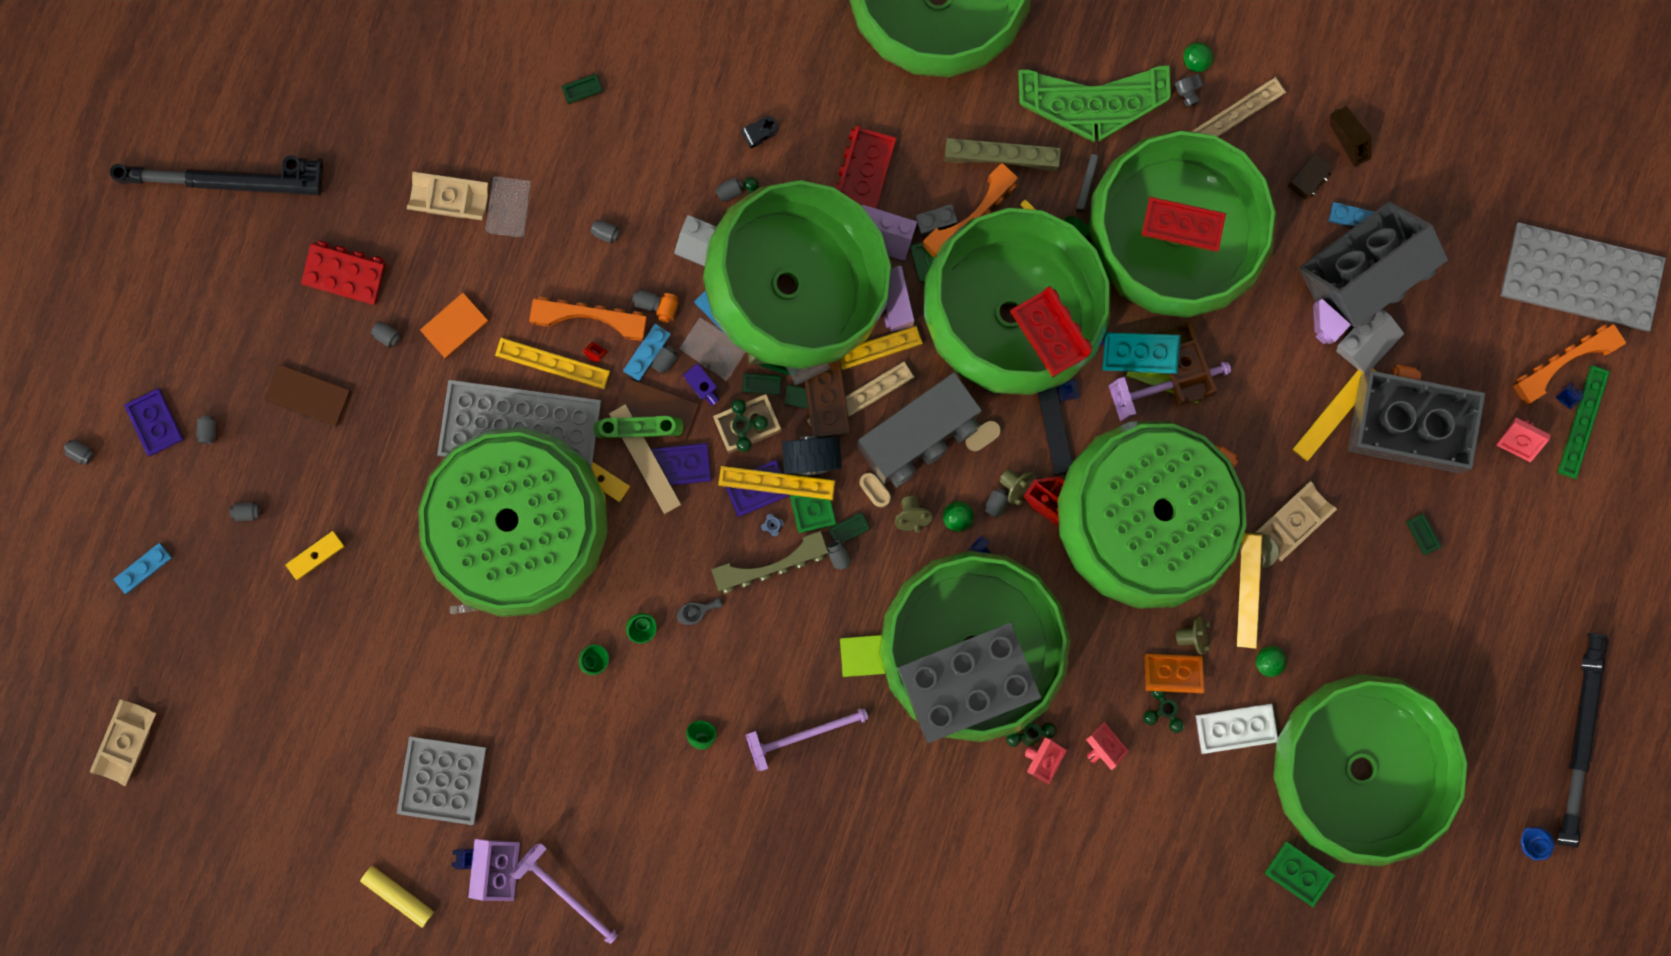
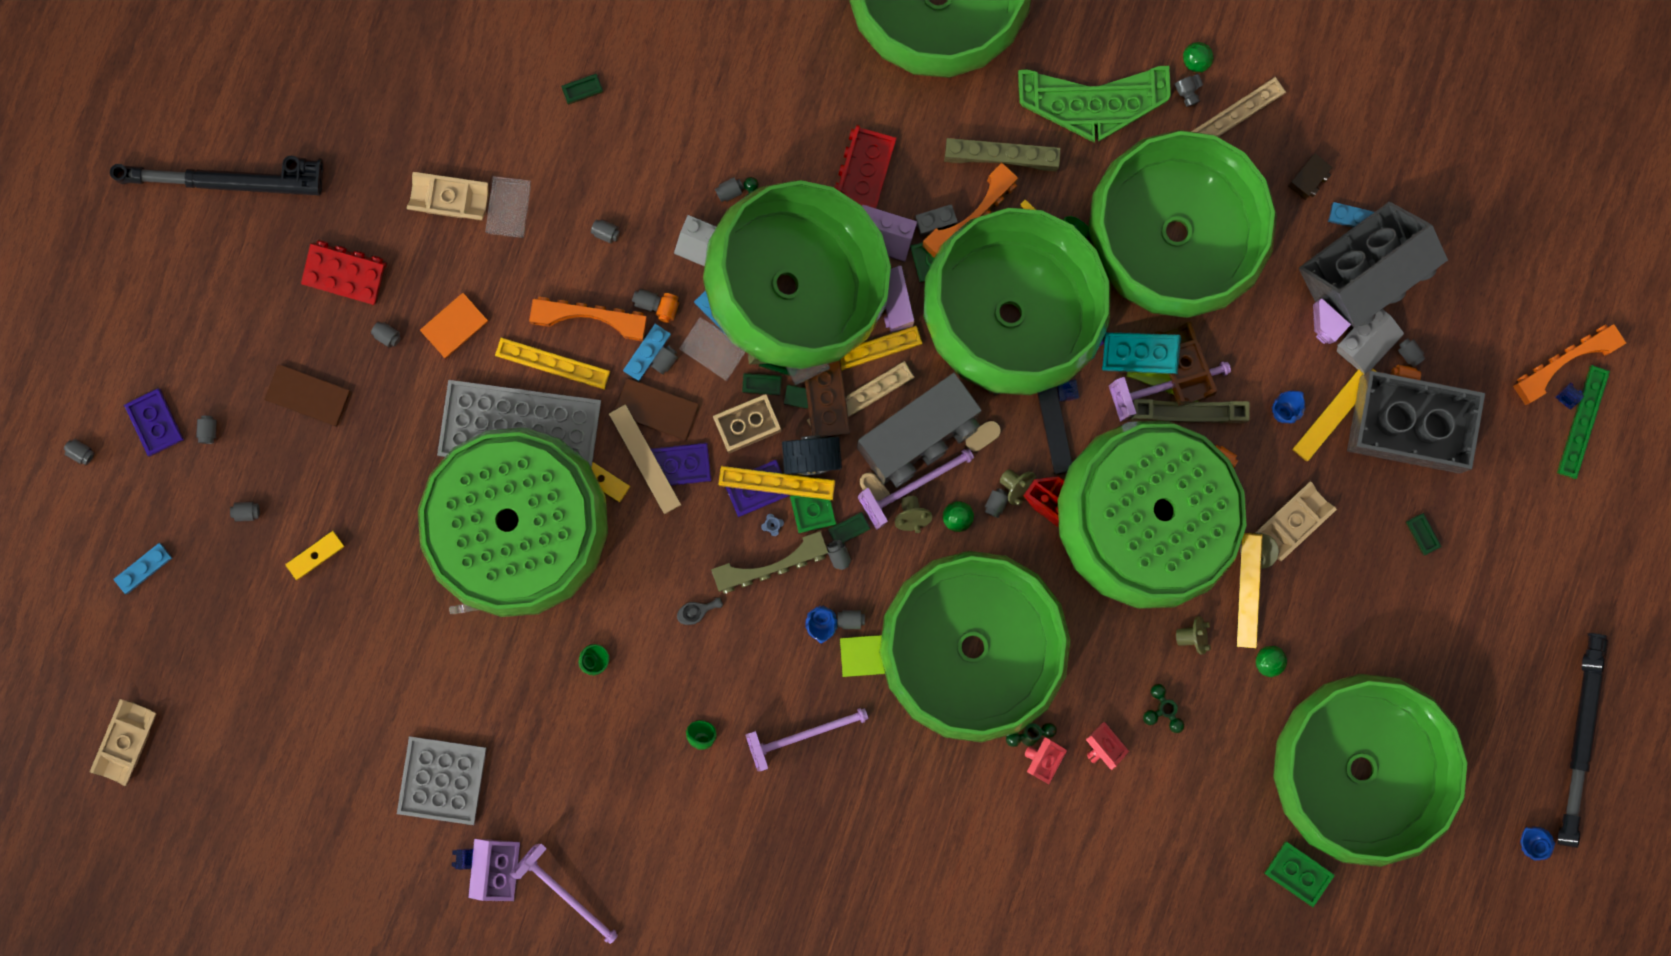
(397, 896): light yellow brick -> none
(595, 352): red slope -> none
(638, 427): bright green plate -> none
(641, 628): green piece -> none
(695, 377): dark purple torso -> none
(757, 132): black piece -> none
(760, 423): dark green piece -> none
(821, 623): none -> blue hair
(851, 619): none -> dark grey brick
(874, 507): none -> lavender tile
(968, 683): dark grey brick -> none
(980, 545): clear blue tile -> none
(1052, 331): red bracket -> none
(1086, 183): dark grey tile -> none
(1174, 673): orange tile -> none
(1183, 224): red tile -> none
(1193, 412): none -> olive arch
(1236, 728): white tile -> none
(1289, 407): none -> blue hair
(1351, 135): dark brown slope -> none
(1411, 352): none -> dark grey brick
(1523, 439): coral tile -> none
(1582, 277): light grey plate -> none

